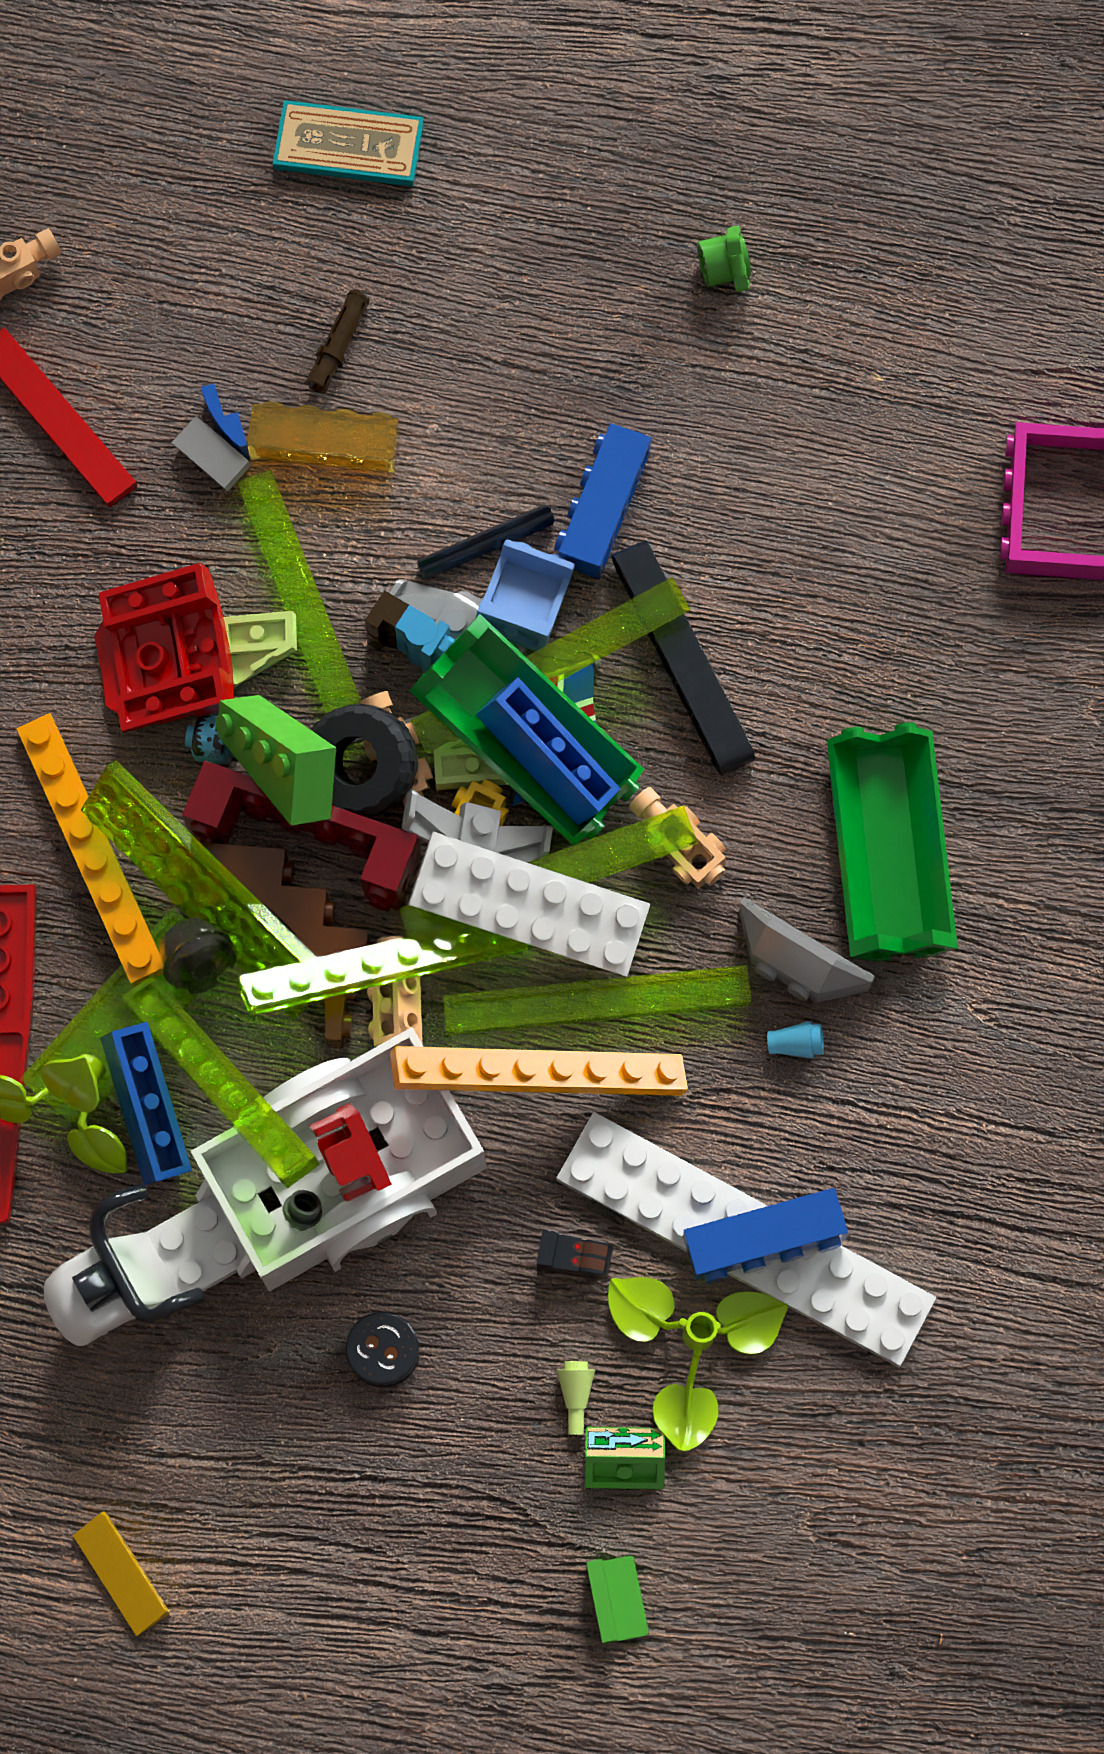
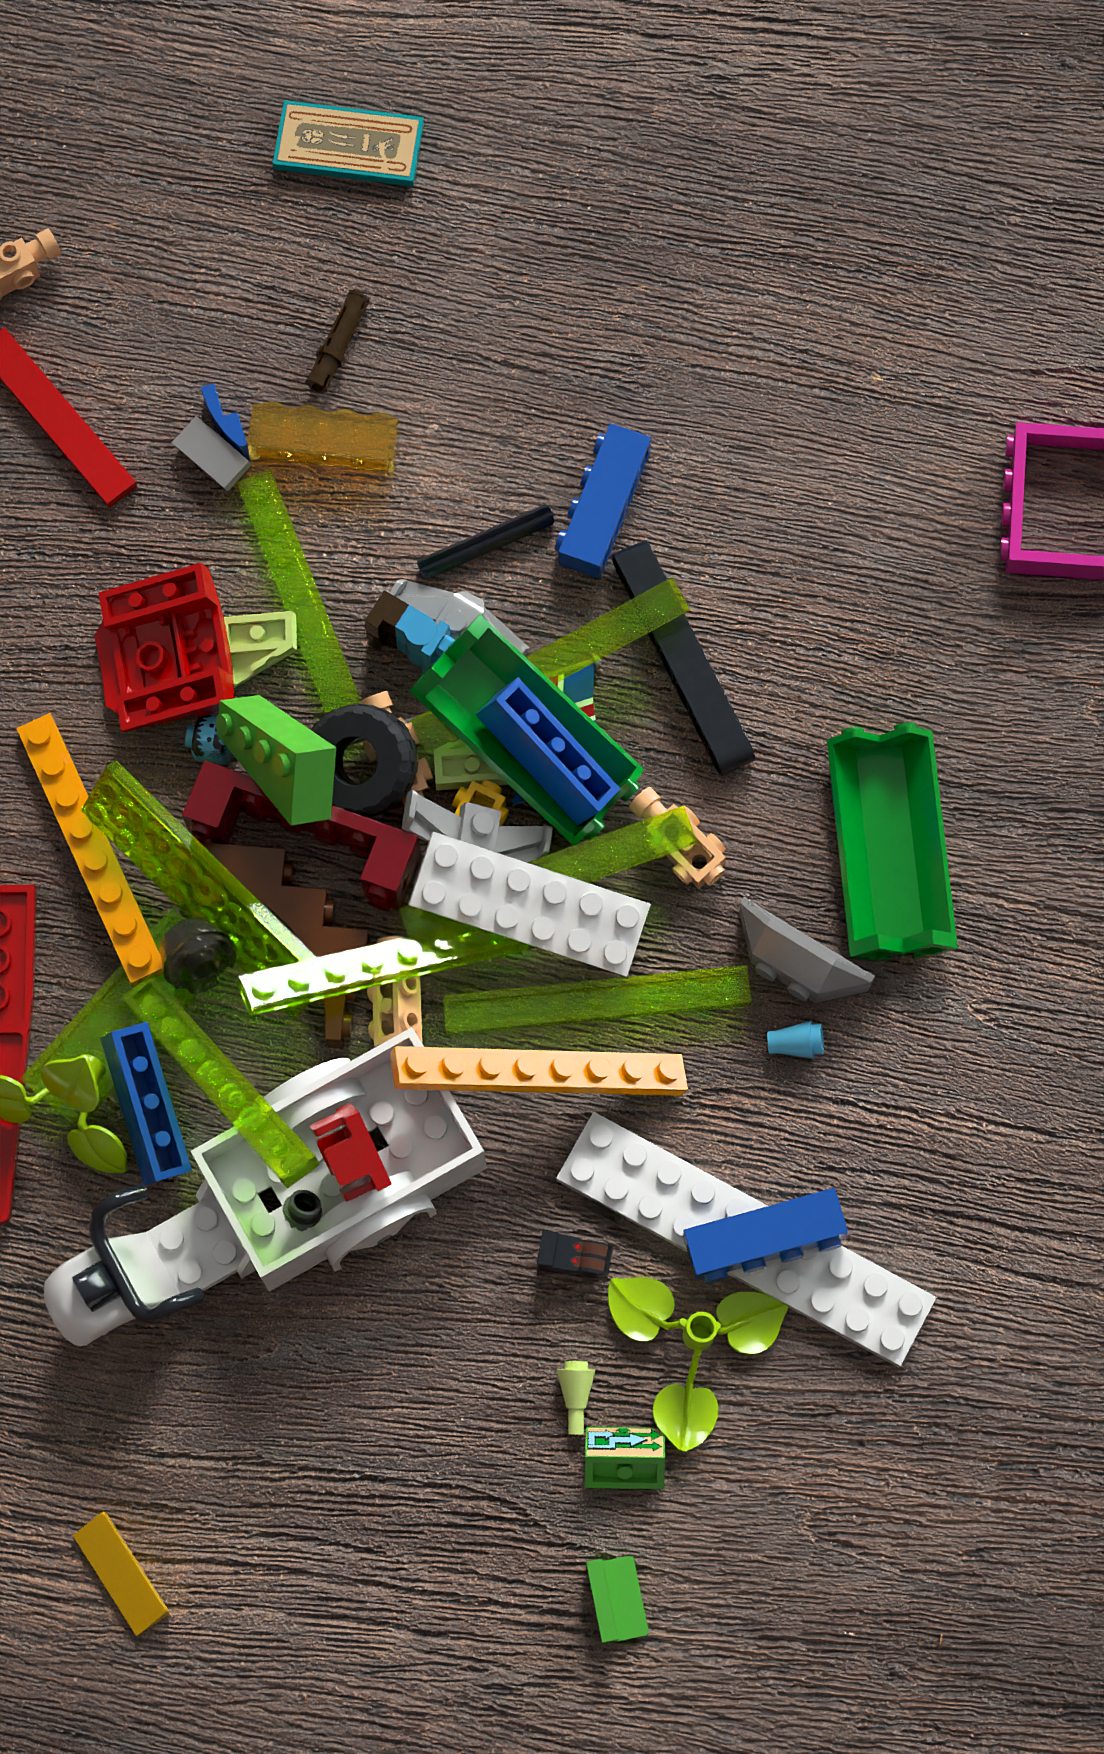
(382, 1349): black head -> none
(526, 594): medium blue panel -> none
(725, 260): bright green piece -> none

